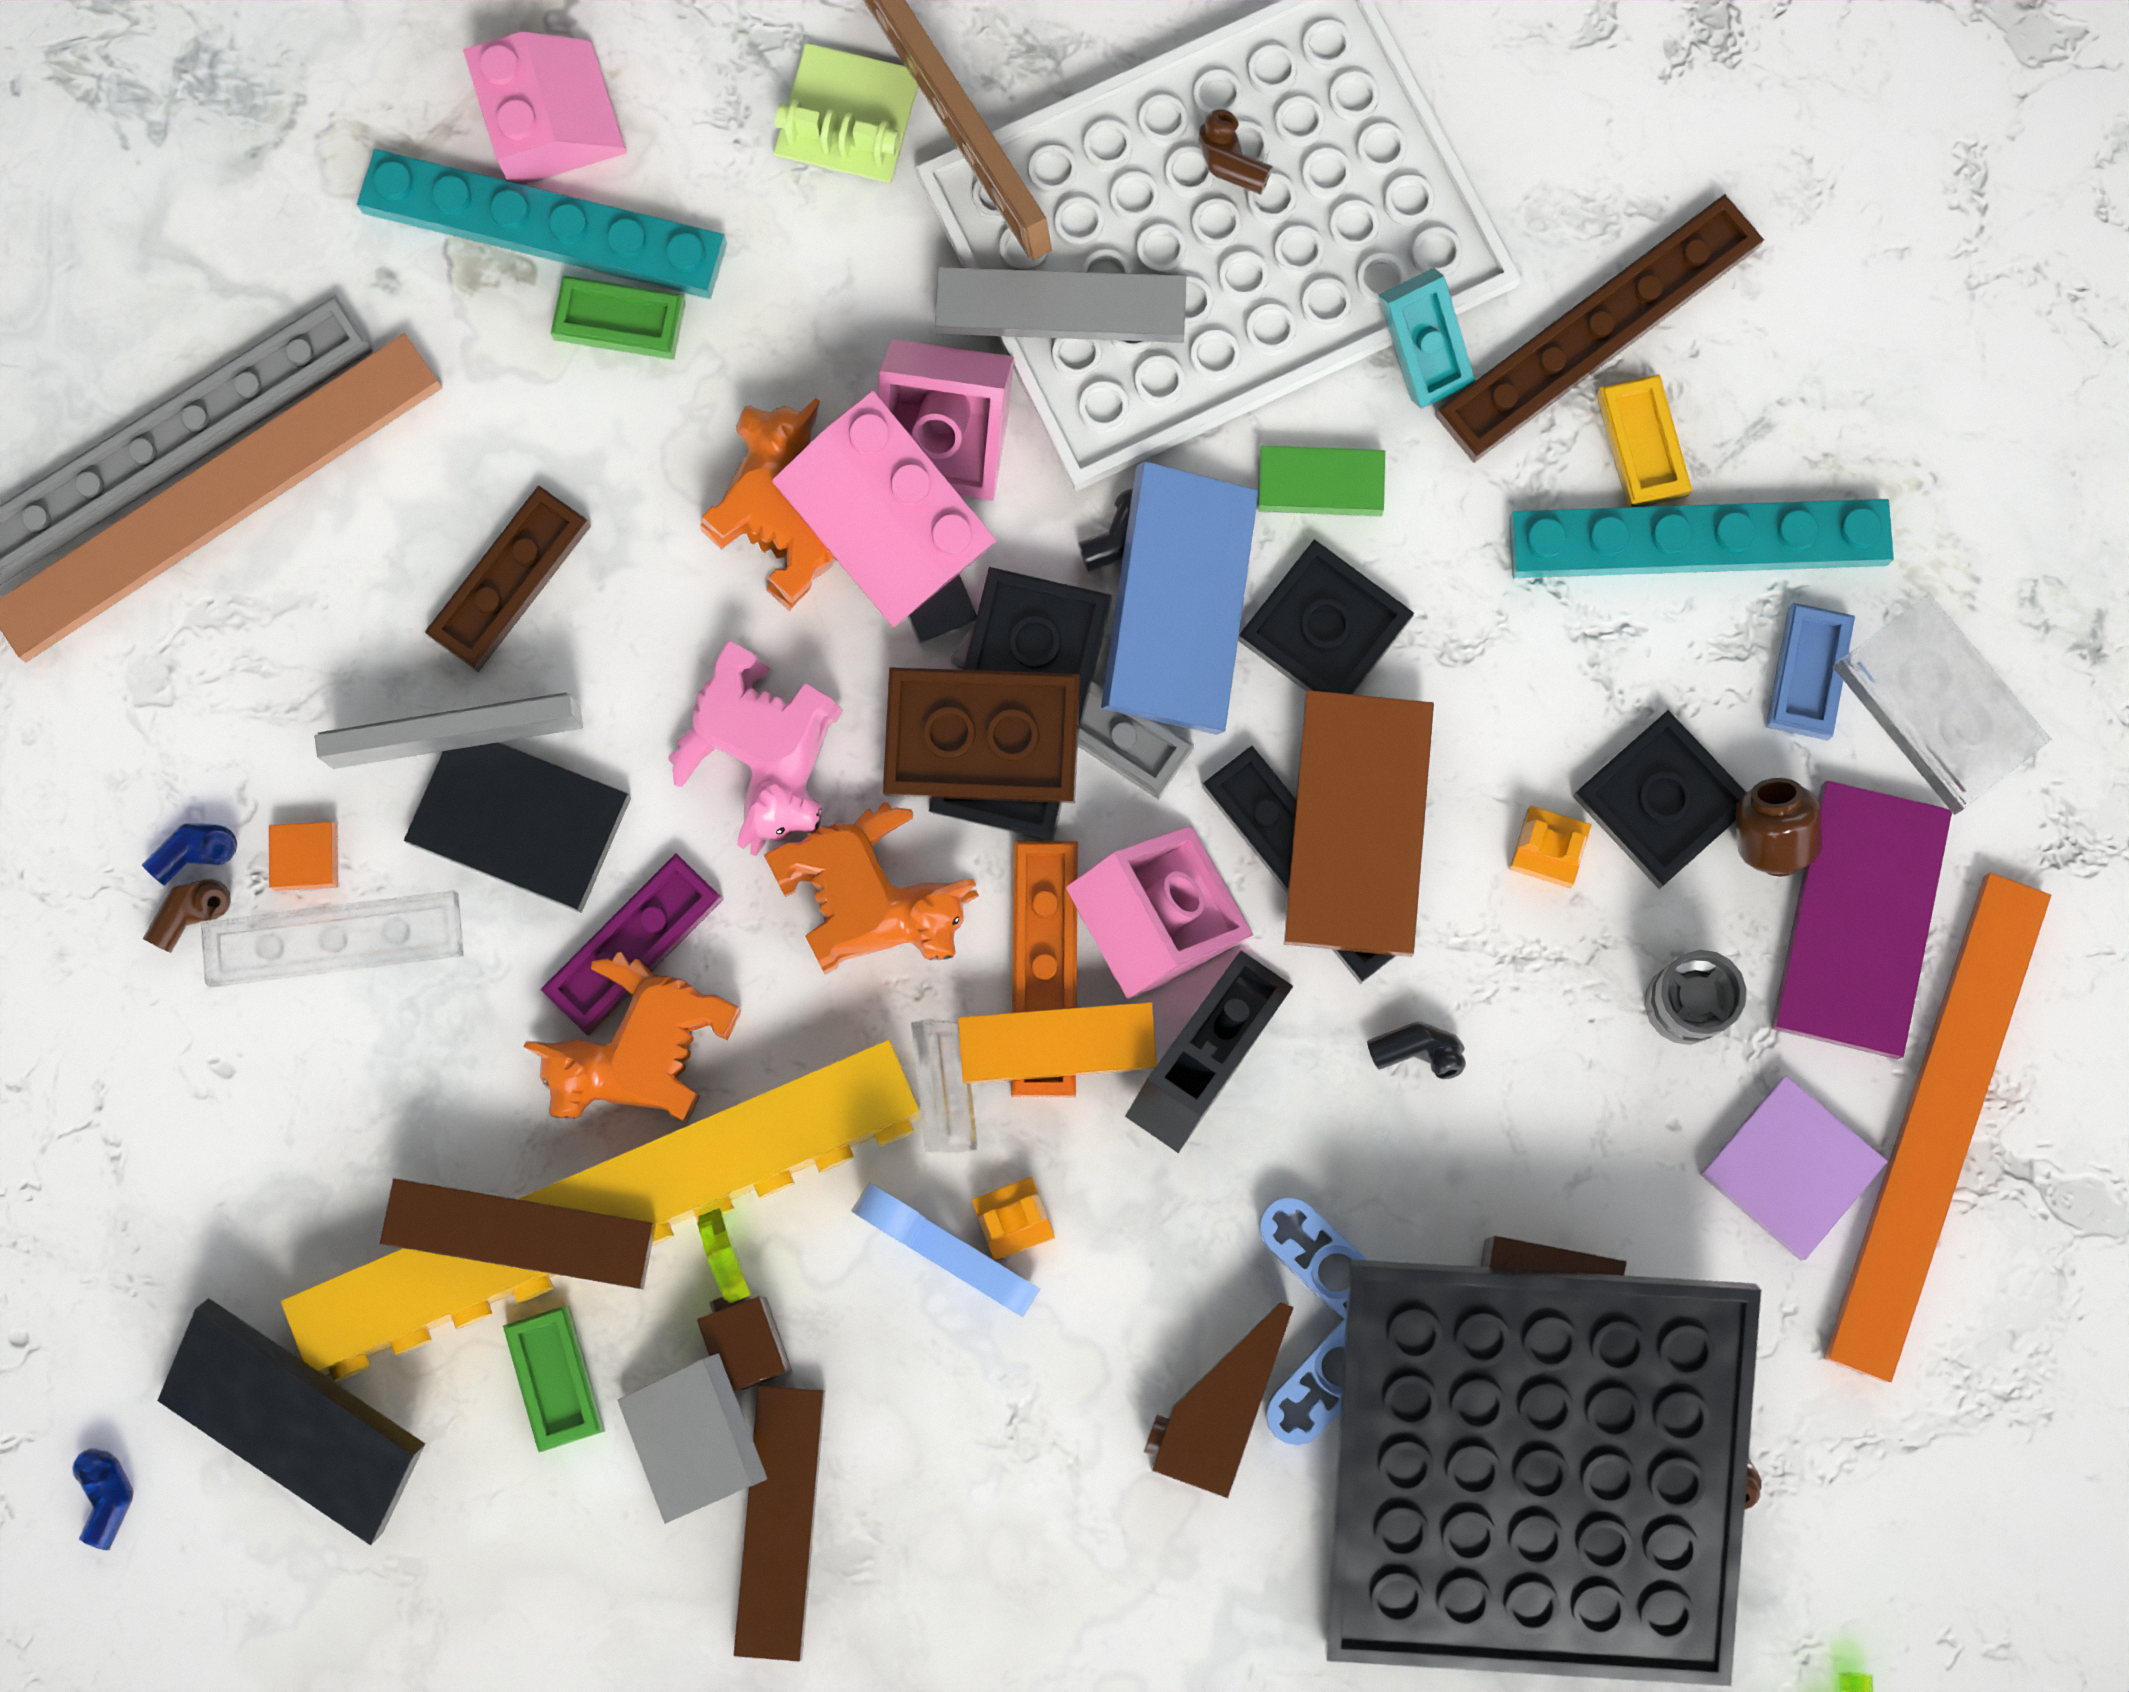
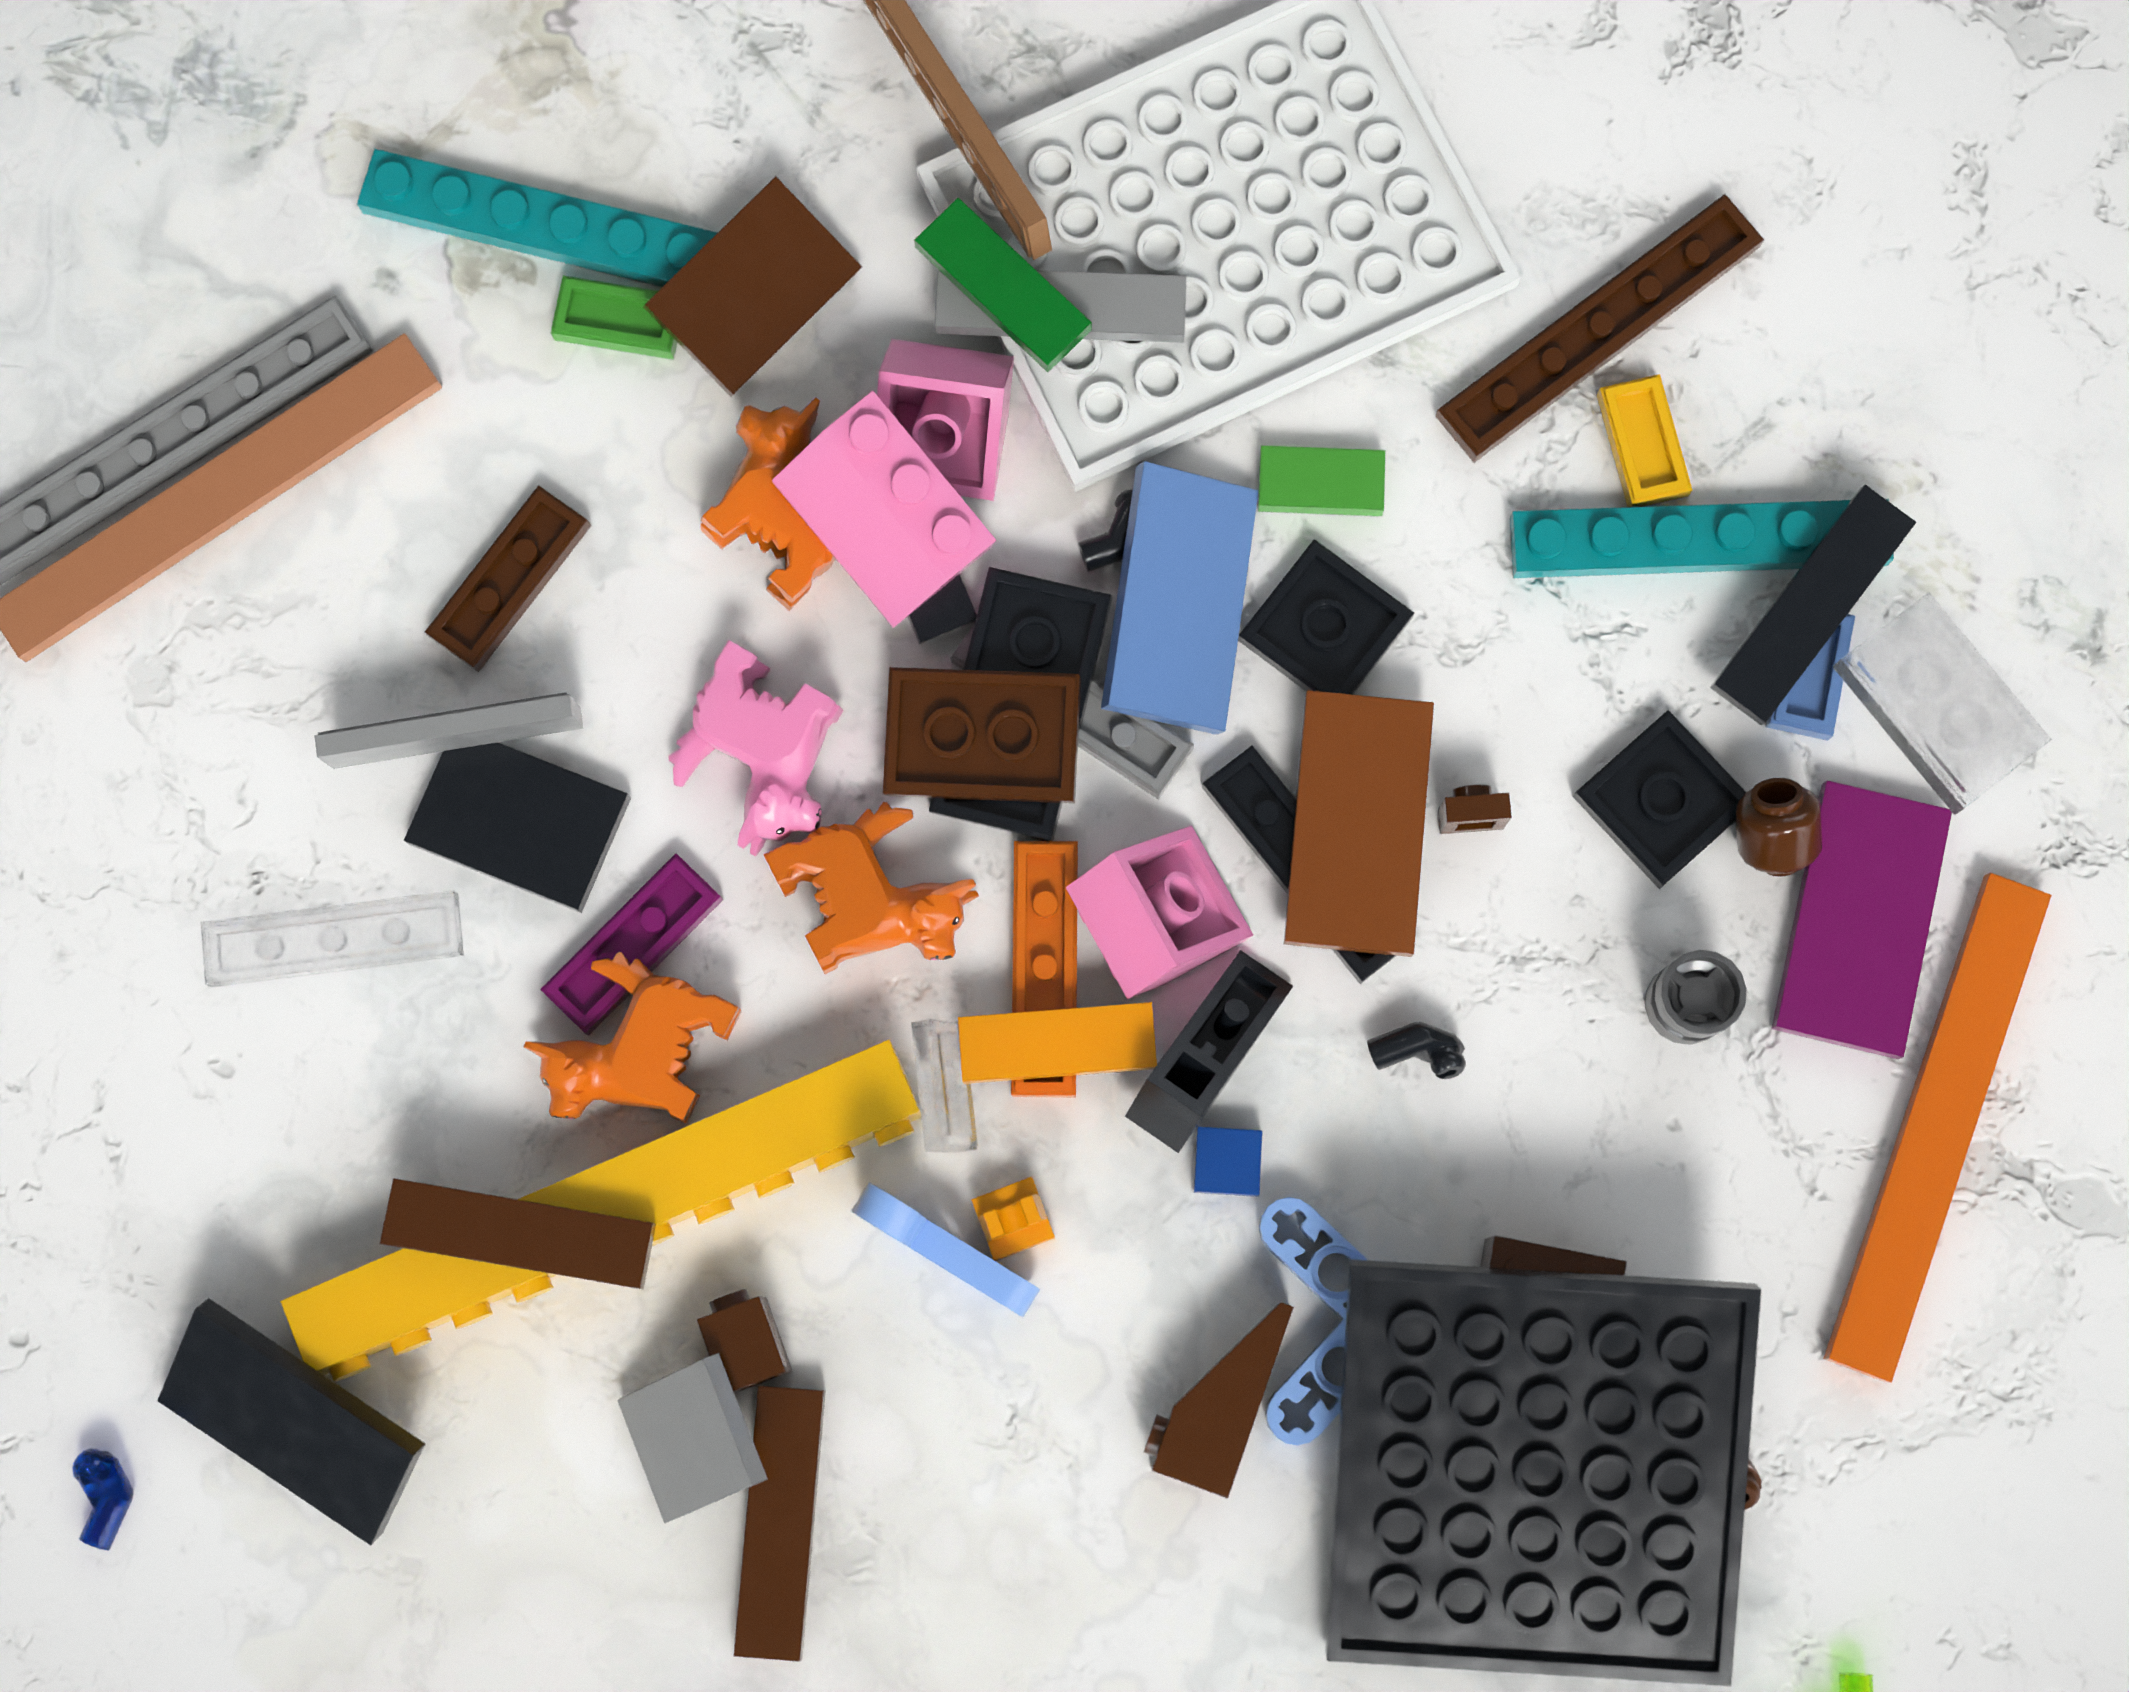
(187, 906): reddish brown arm -> none
(191, 844): clear blue arm -> none
(303, 856): orange tile -> none
(543, 104): bright pink slope -> none
(553, 1378): bright green tile -> none
(723, 1256): clear neon green tile -> none
(752, 286): none -> reddish brown tile
(846, 113): yellowish green hinge -> none
(1003, 285): none -> green tile
(1225, 156): reddish brown arm -> none
(1228, 1161): none -> blue tile
(1427, 337): teal plate -> none
(1474, 810): none -> reddish brown plate
(1550, 846): light orange tile -> none
(1793, 1168): lavender tile -> none
(1813, 605): none -> black tile

